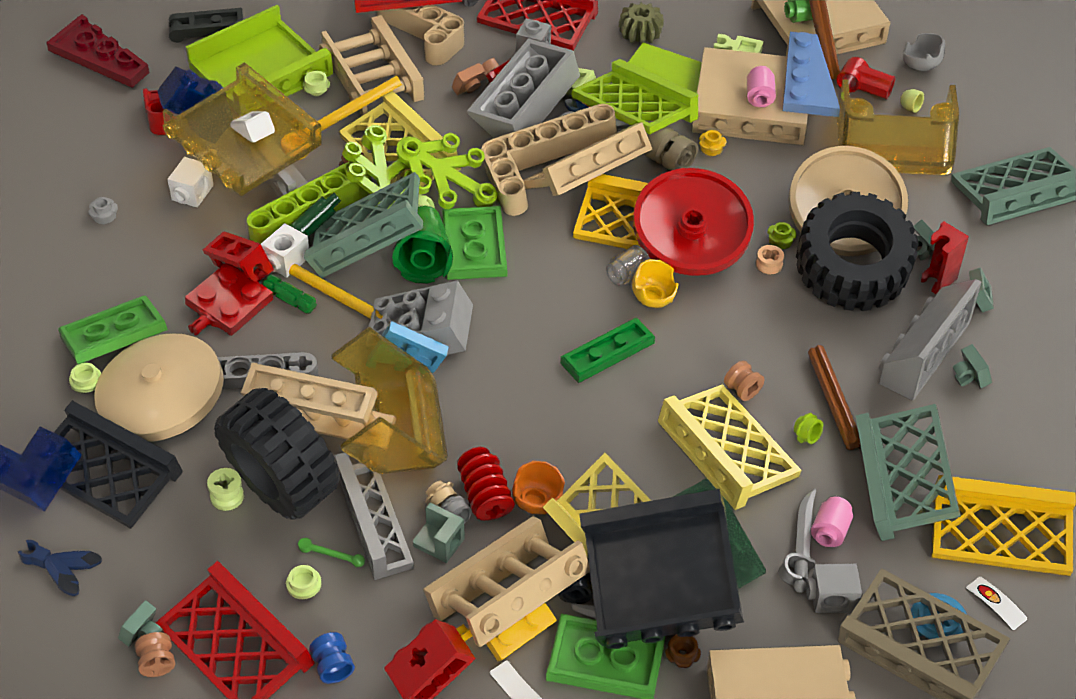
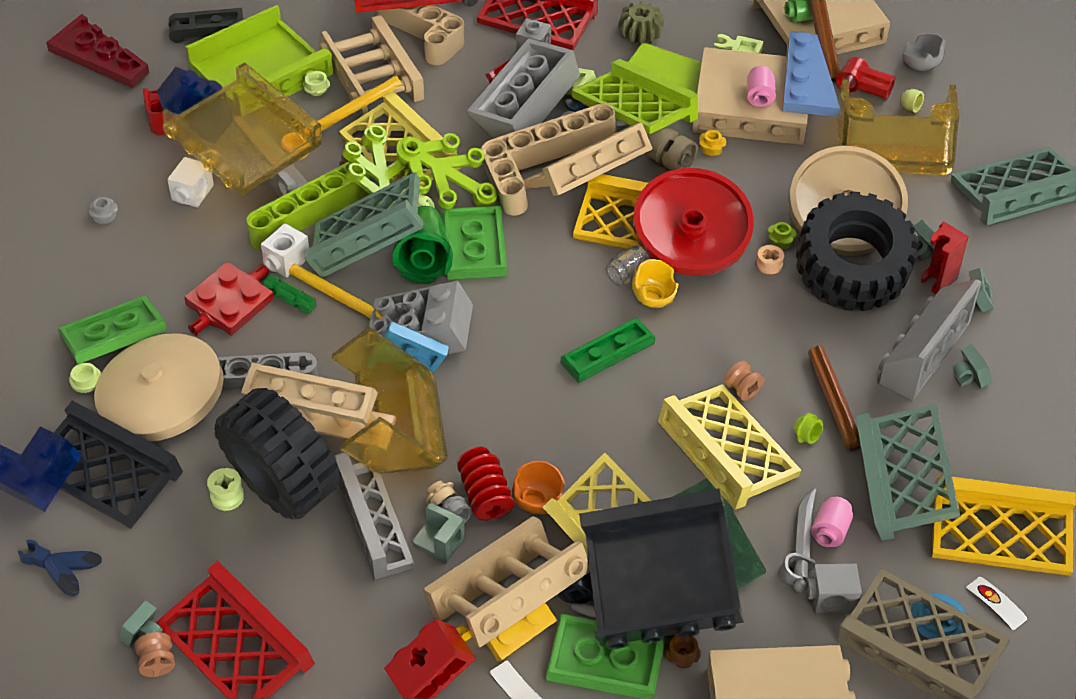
(239, 253): red hinge -> none
(254, 125): white slope -> none
(303, 582): yellowish green plate -> none
(305, 545): bright green hinge -> none
(316, 215): dark green cylinder -> none
(332, 659): blue wheel -> none
(471, 78): nougat plate -> none

